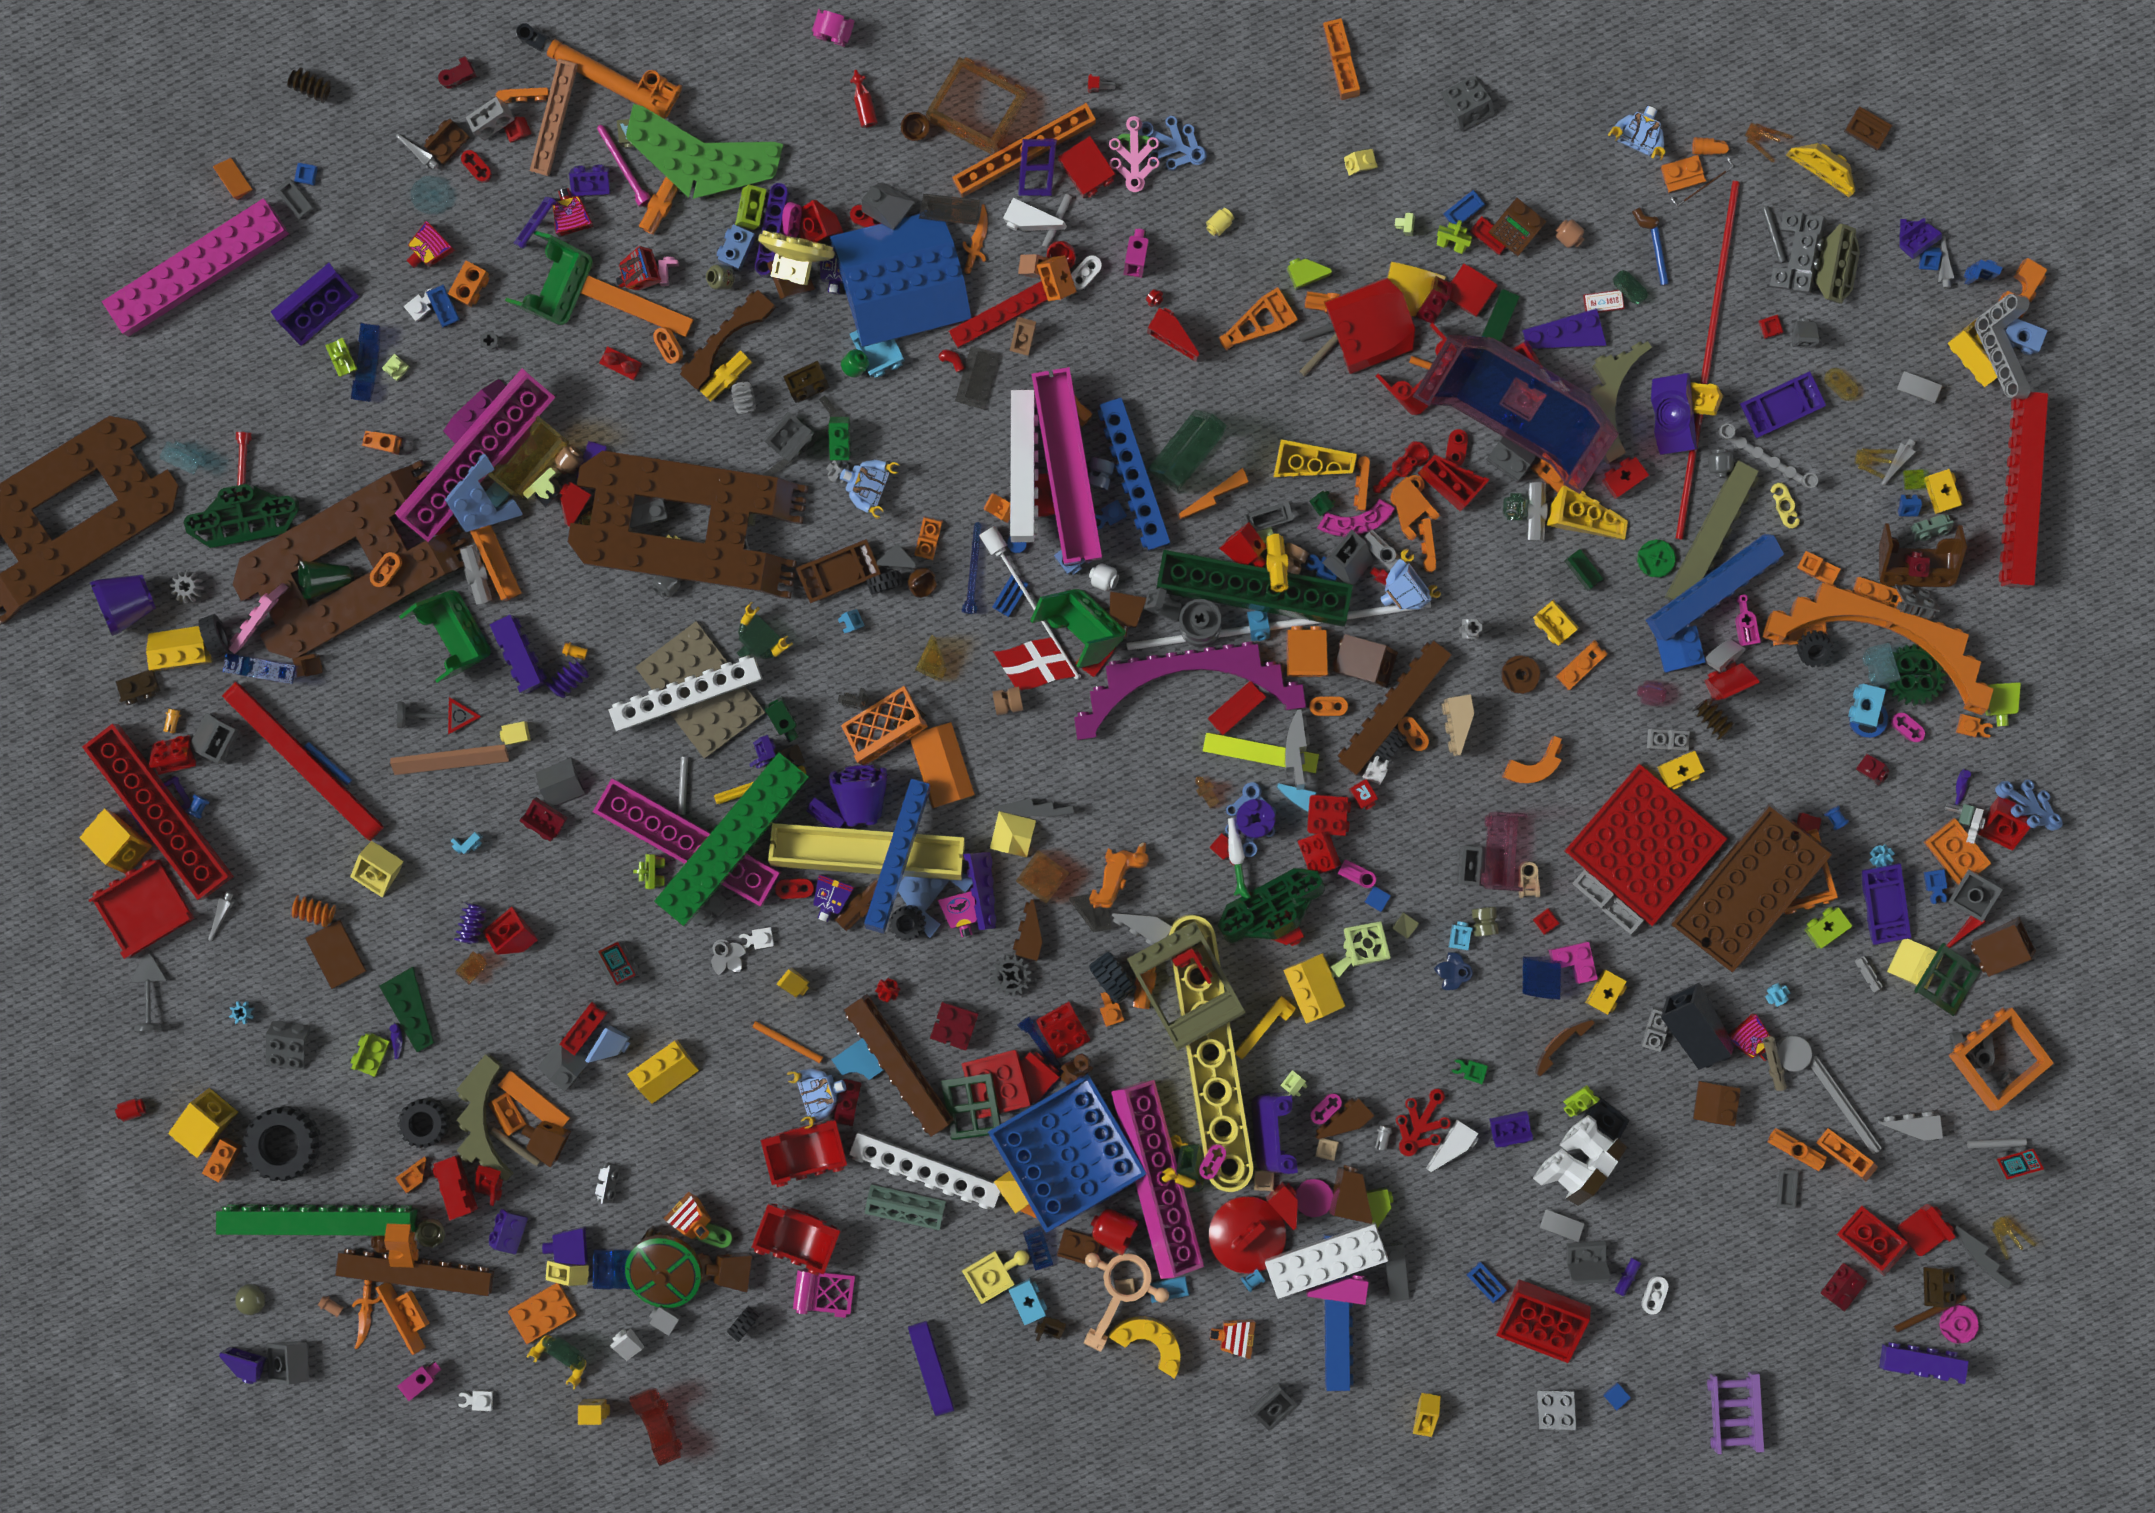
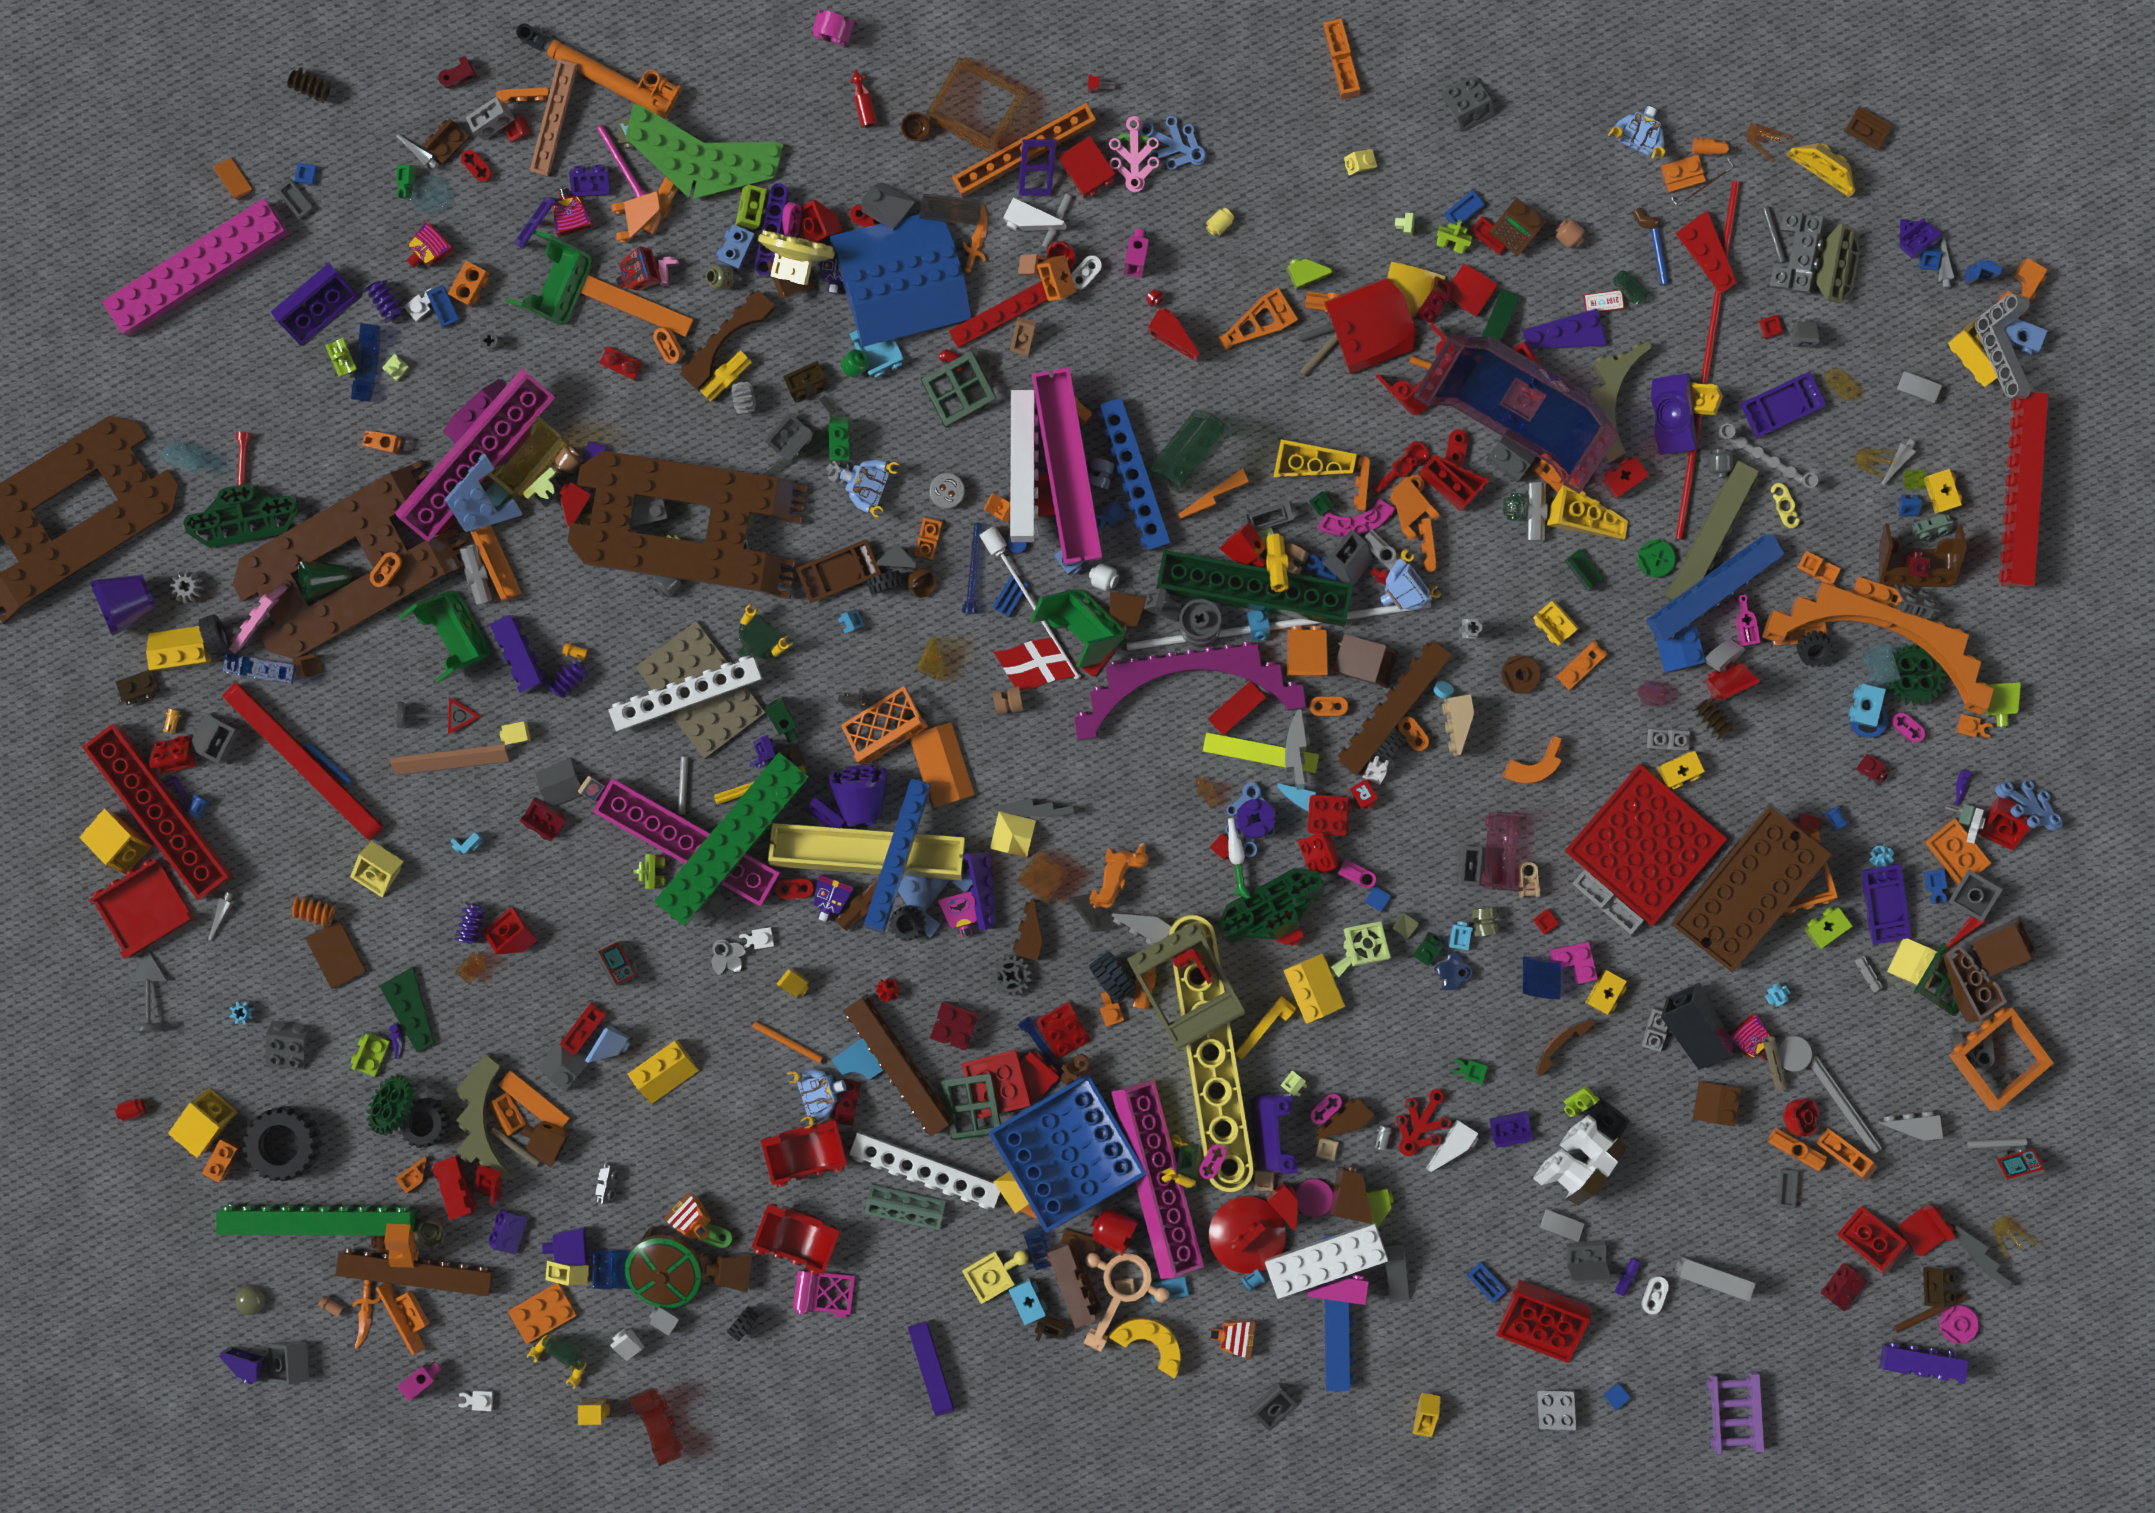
(384, 300): none -> dark purple piece
(391, 1104): none -> dark green gear
(404, 178): none -> green plate
(591, 788): none -> tile
(638, 214): none -> orange flag
(947, 491): none -> light grey head
(958, 388): none -> dark green window
(1074, 1283): none -> reddish brown wedge
(1428, 948): none -> dark green bracket
(1443, 689): none -> medium azure tile
(1705, 248): none -> red wing
(1715, 1278): none -> light grey slope
(1801, 1116): none -> red cylinder
(1972, 988): none -> reddish brown wedge

